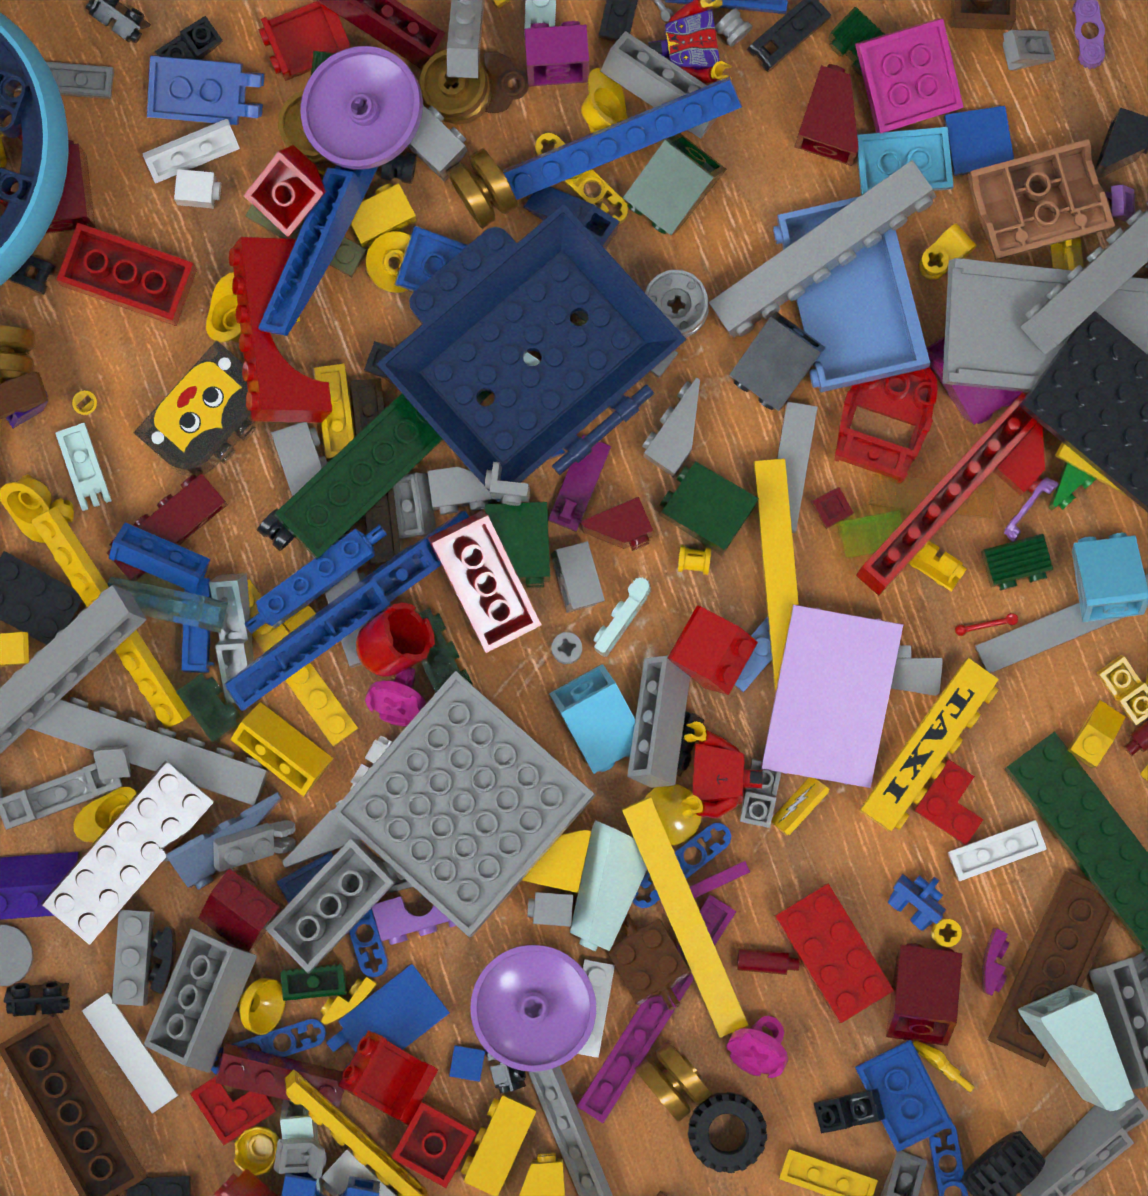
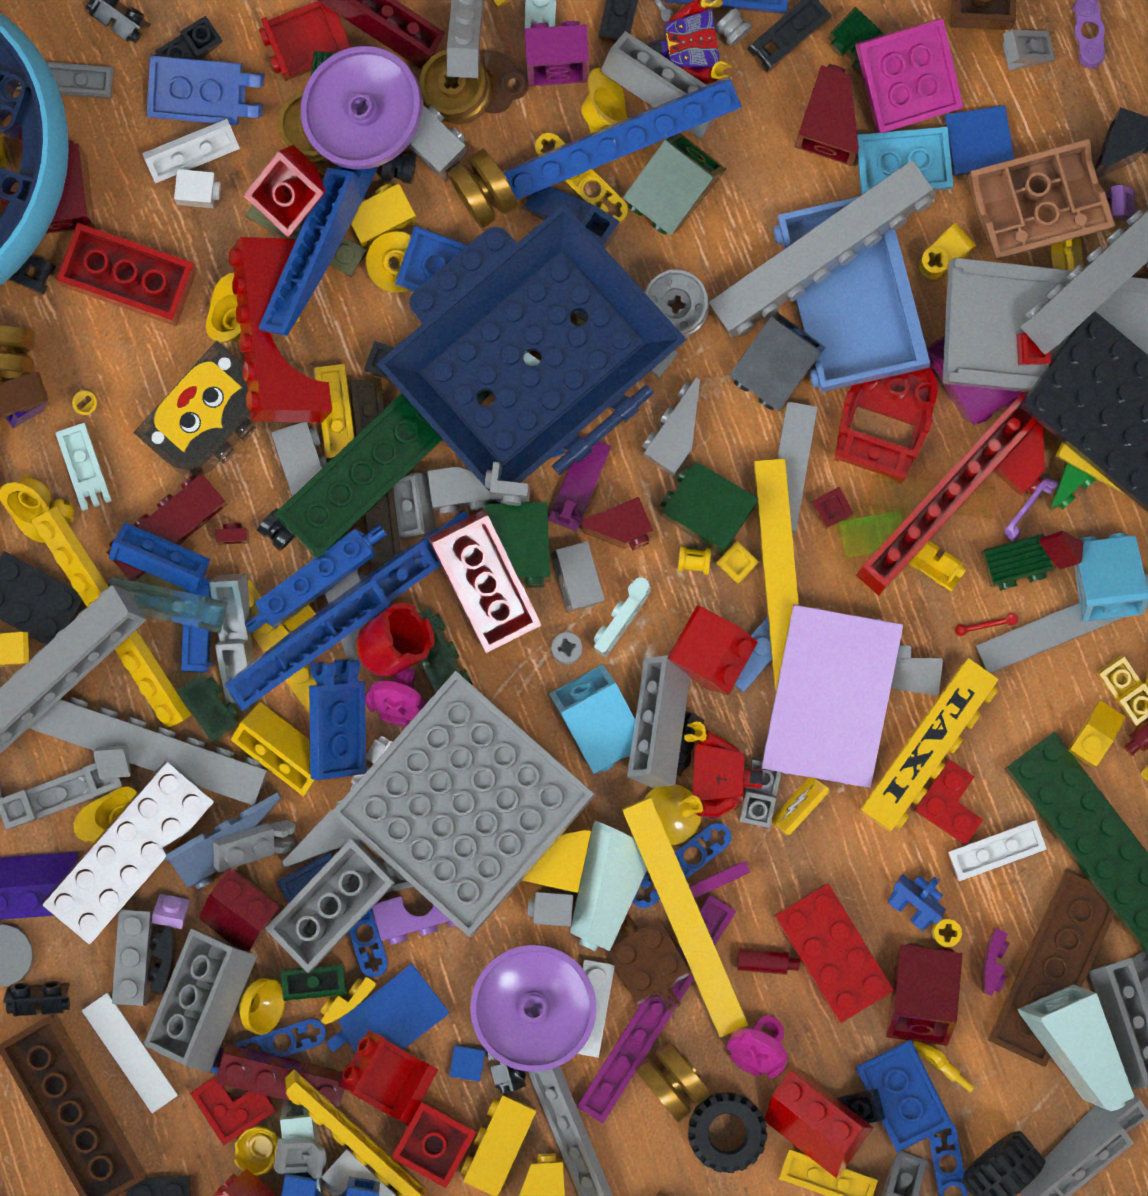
(170, 911): none -> lavender plate
(232, 534): none -> dark red plate
(337, 720): none -> blue tile
(737, 562): none -> yellow tile
(816, 1122): none -> red slope
(1030, 353): none -> red tile
(1062, 549): none -> dark red slope

